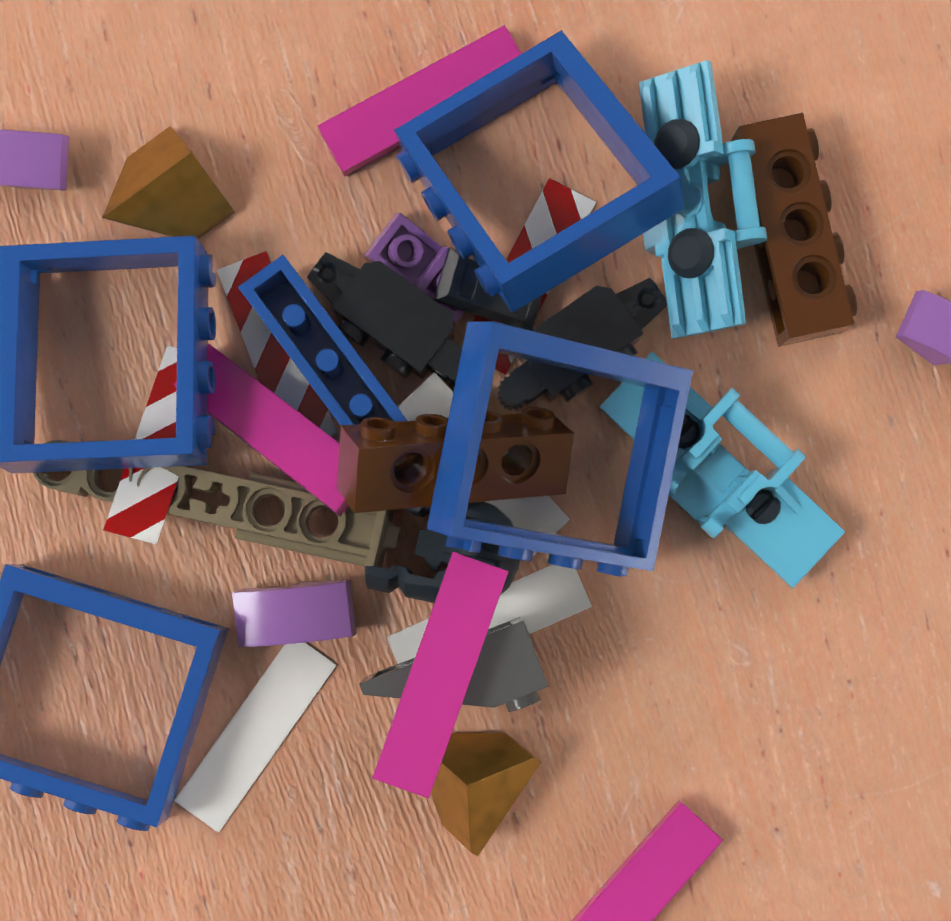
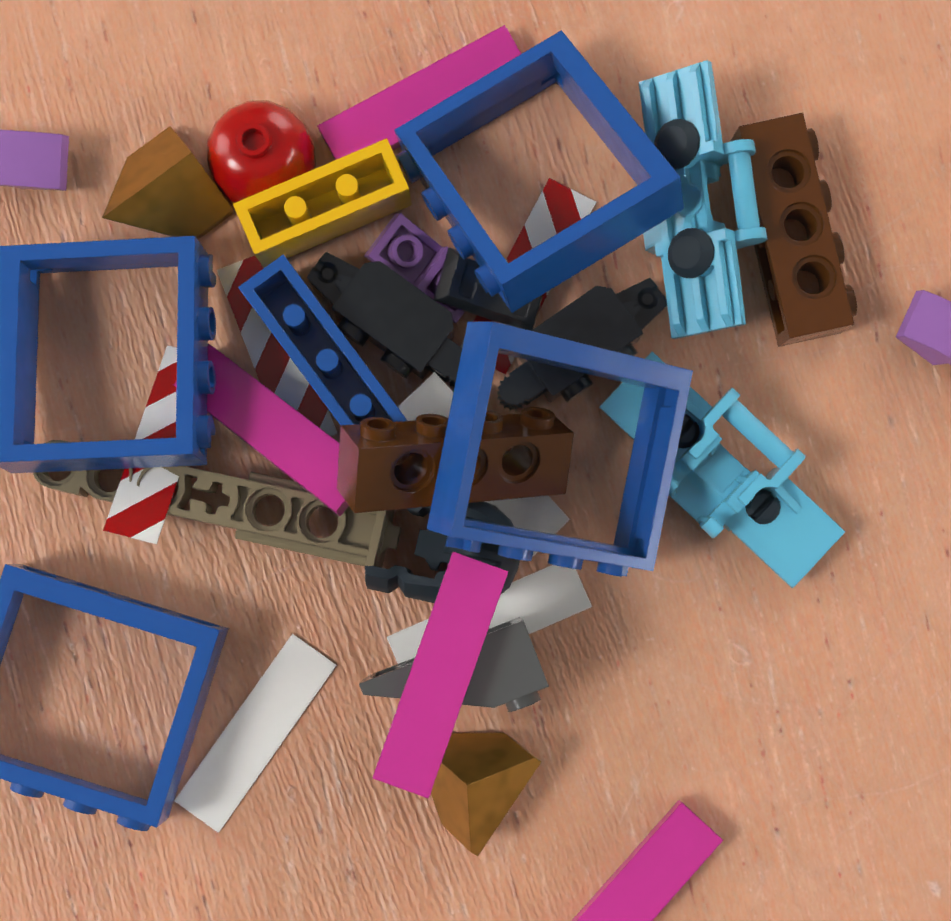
(257, 149): none -> red cylinder
(294, 613): medium lavender slope -> none
(324, 203): none -> yellow brick

